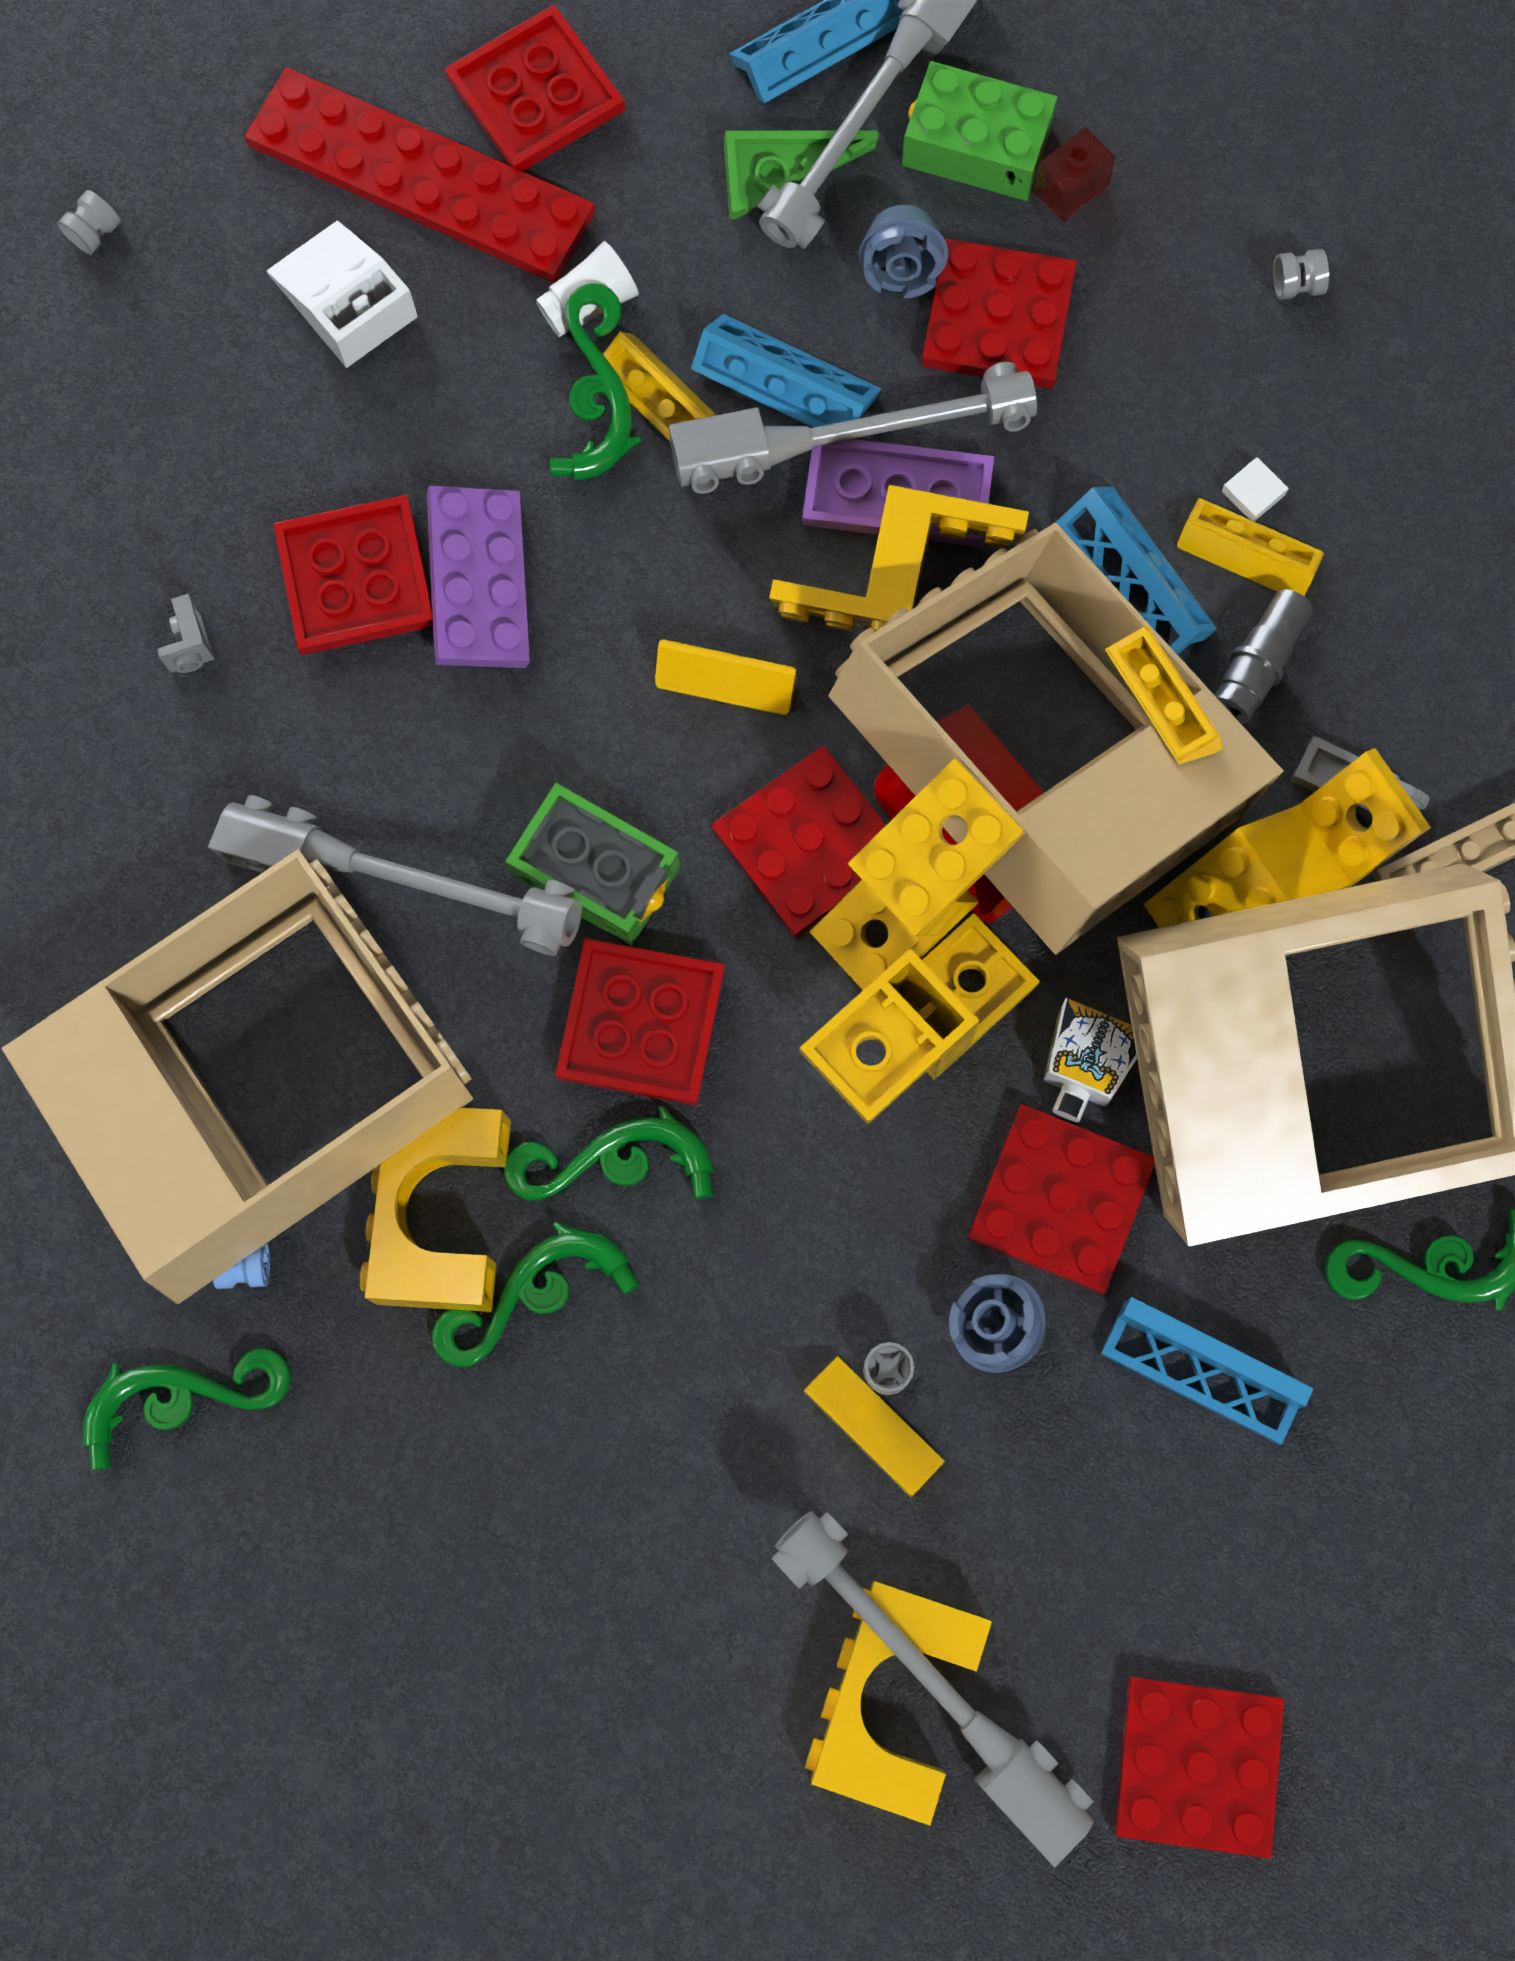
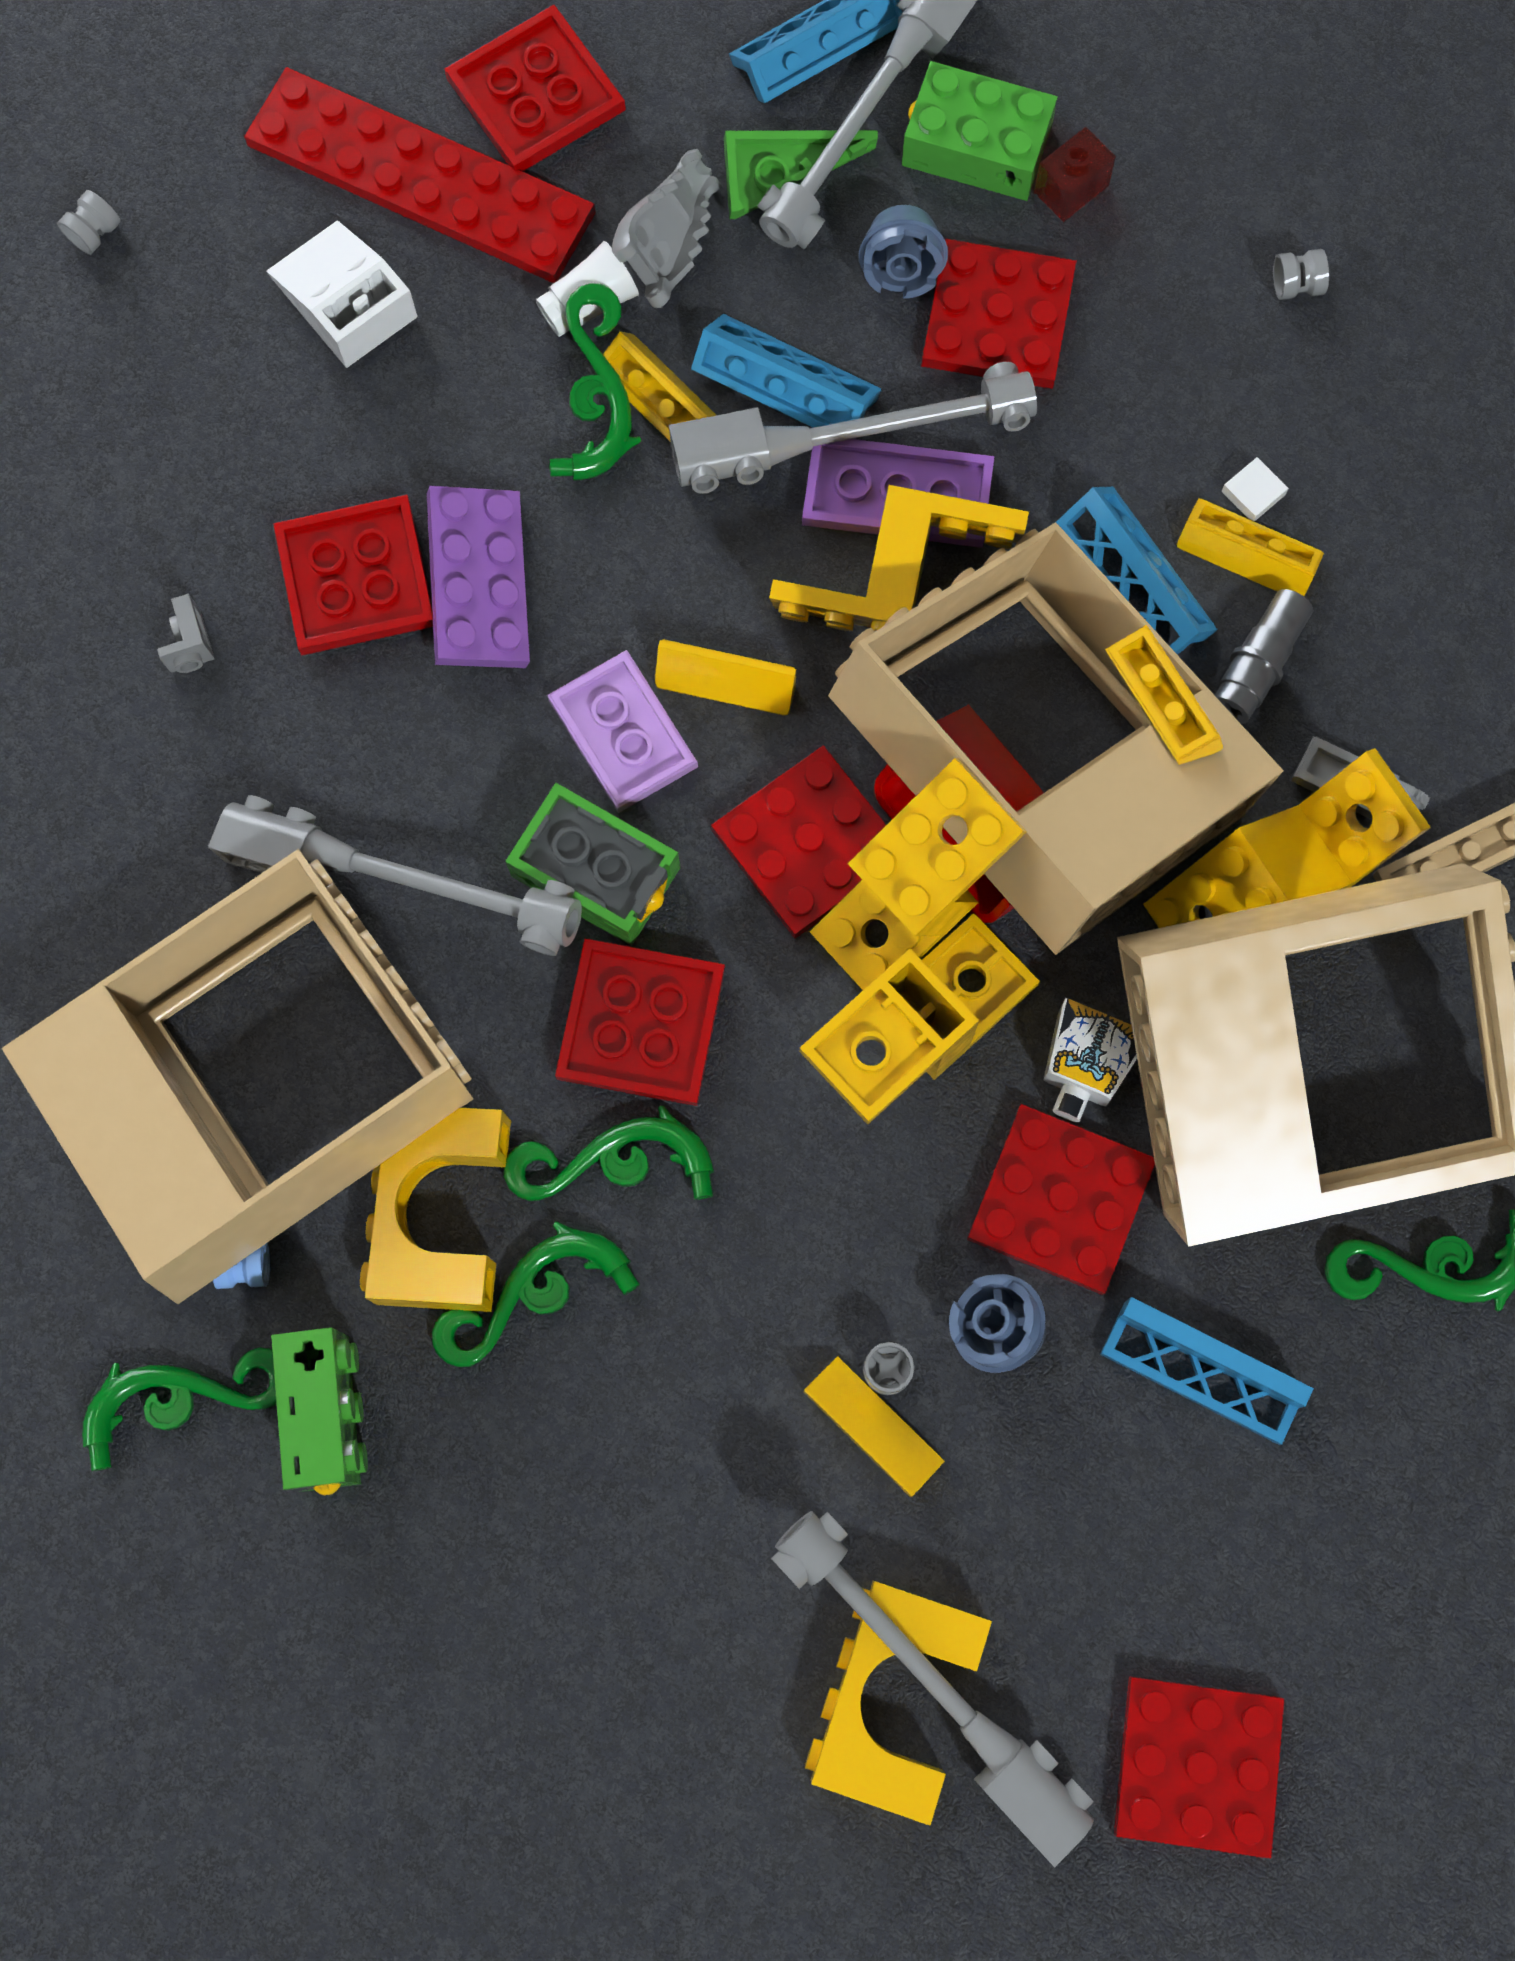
(318, 1410): none -> bright green piece
(622, 731): none -> lavender tile
(664, 228): none -> light grey animal

